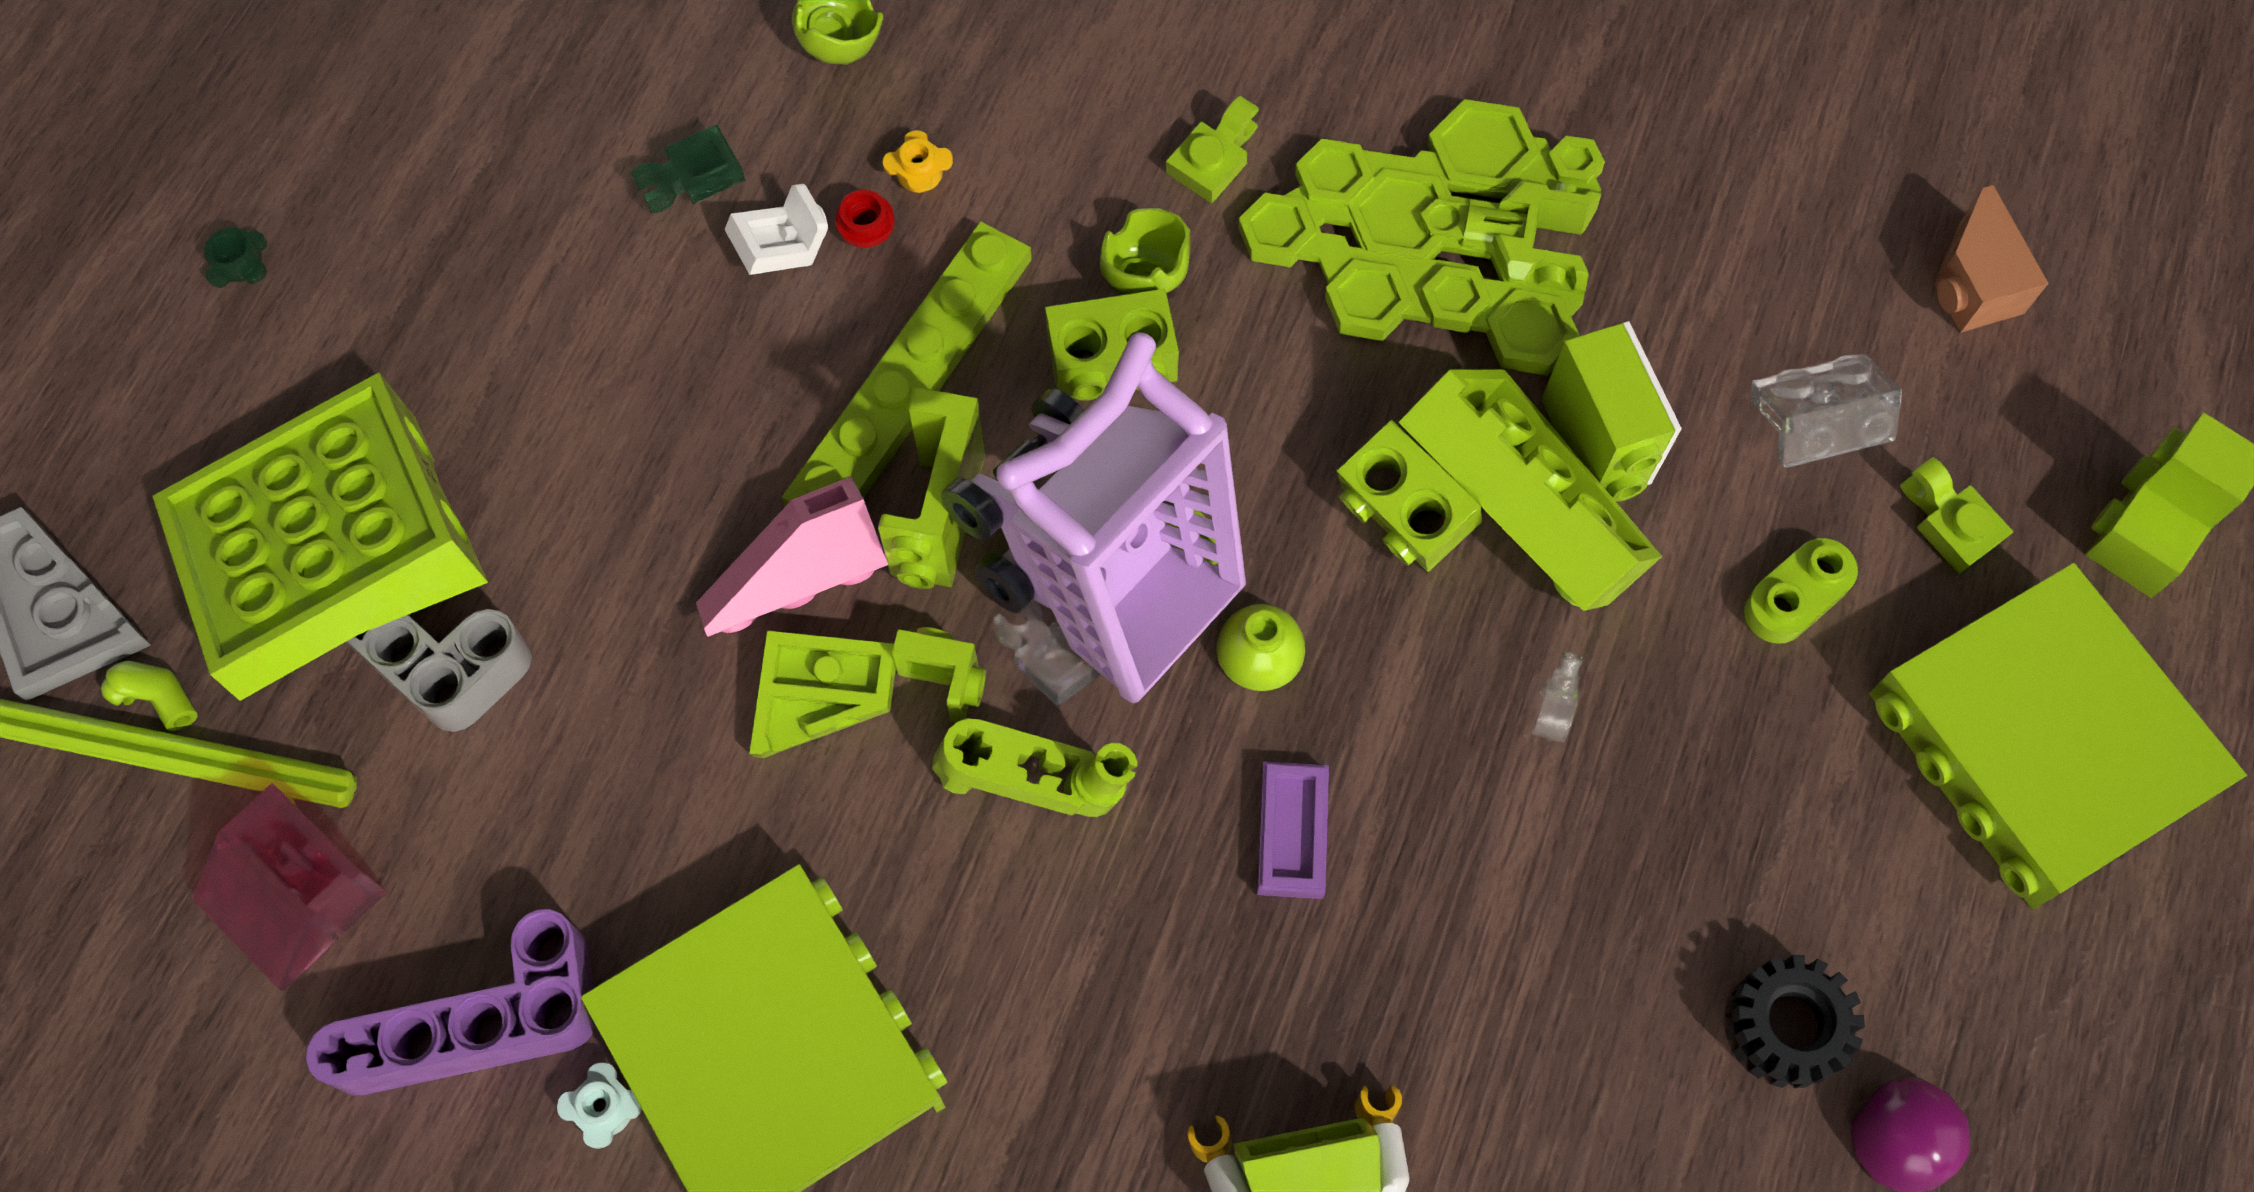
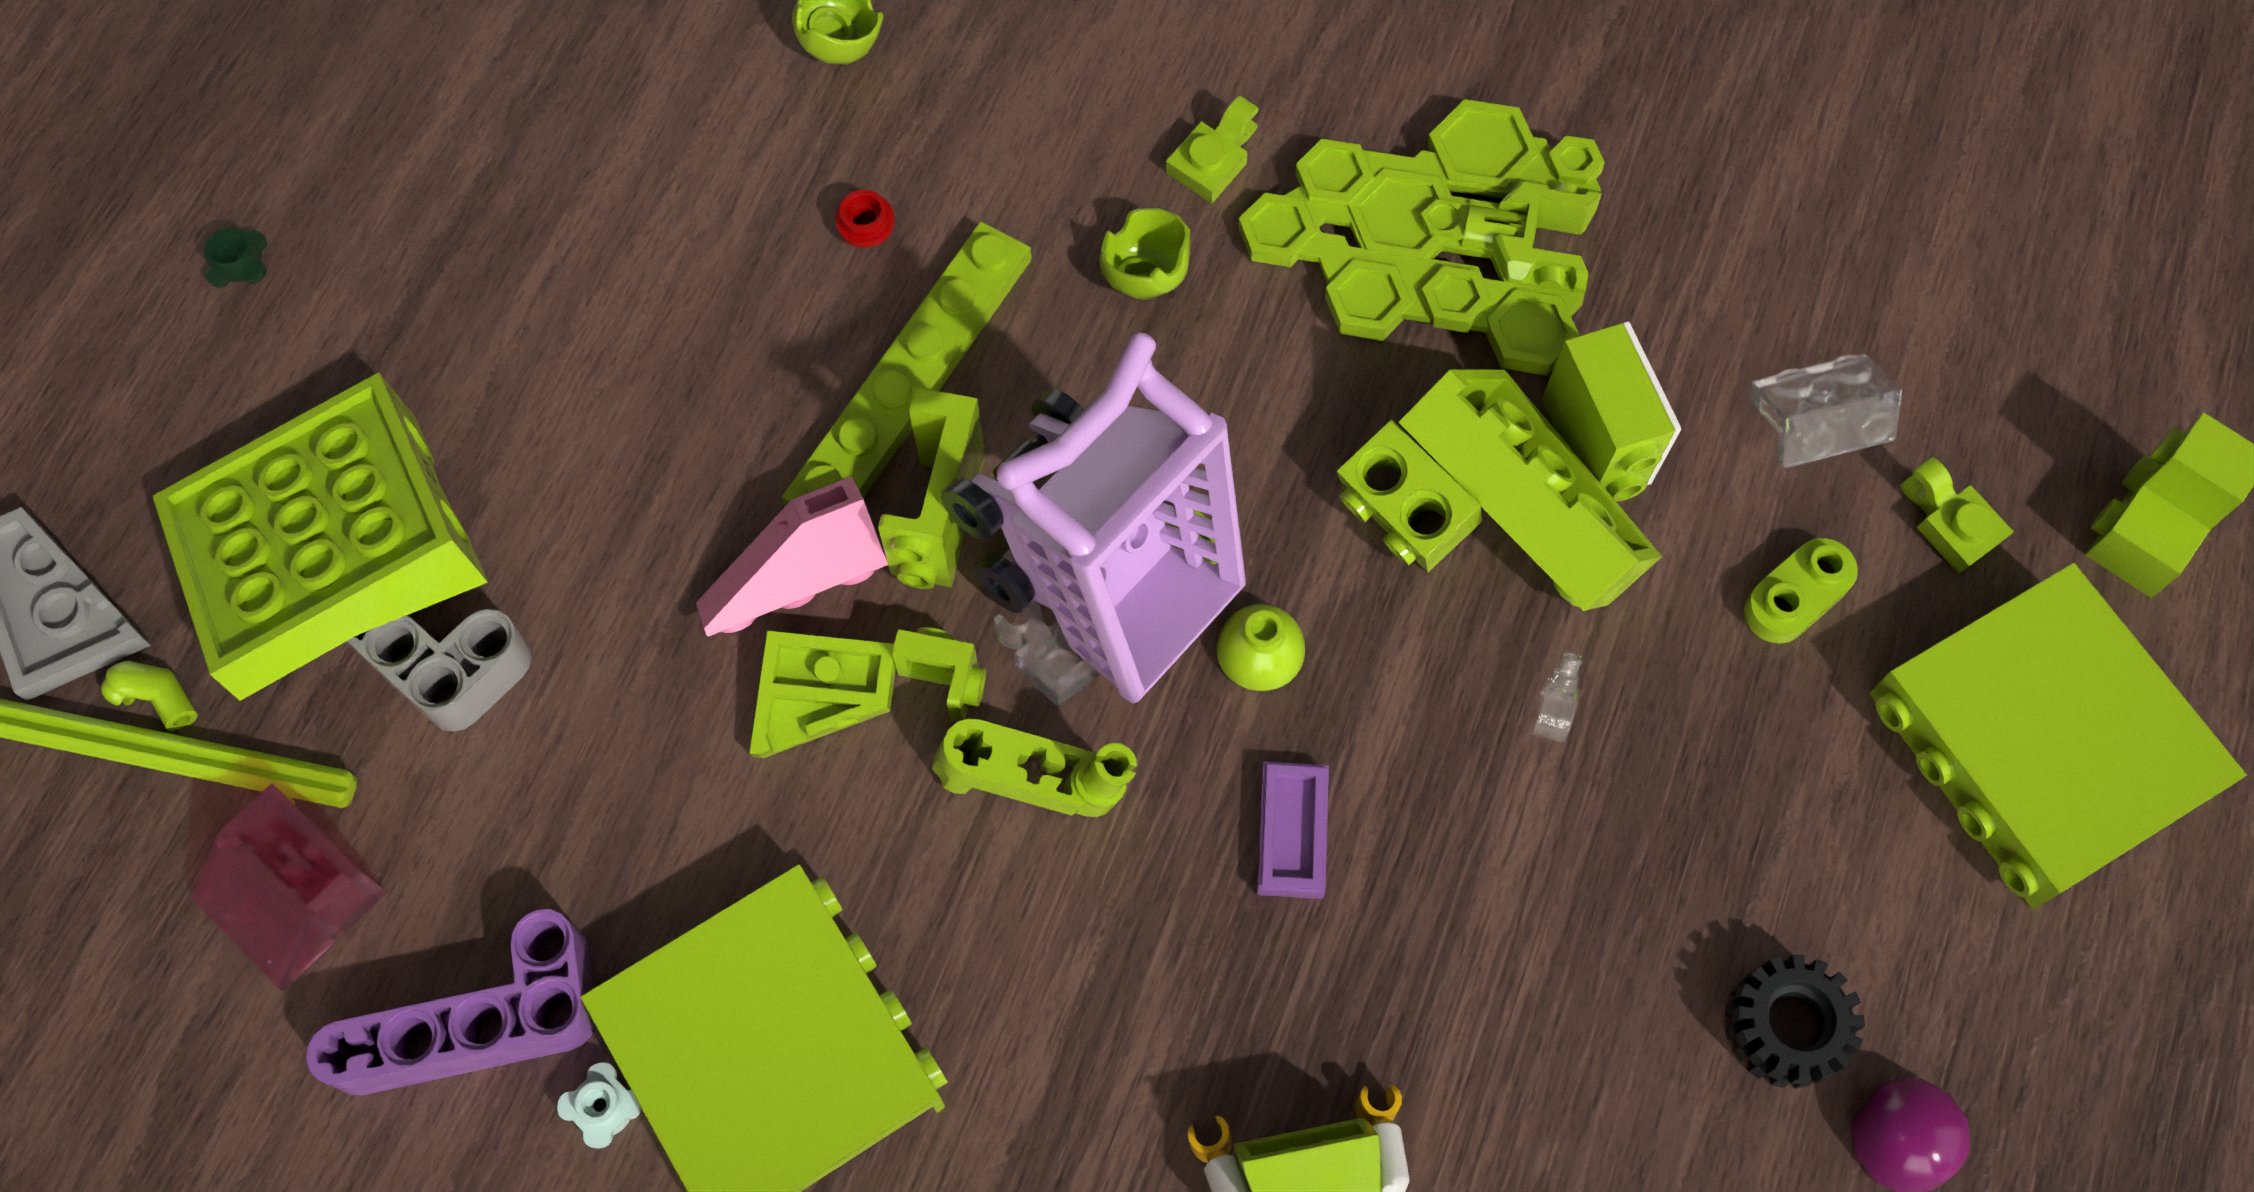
(695, 165): clear green plate -> none
(779, 235): white bracket -> none
(918, 176): yellow plate -> none
(1105, 329): lime brick -> none
(1988, 267): nougat slope -> none

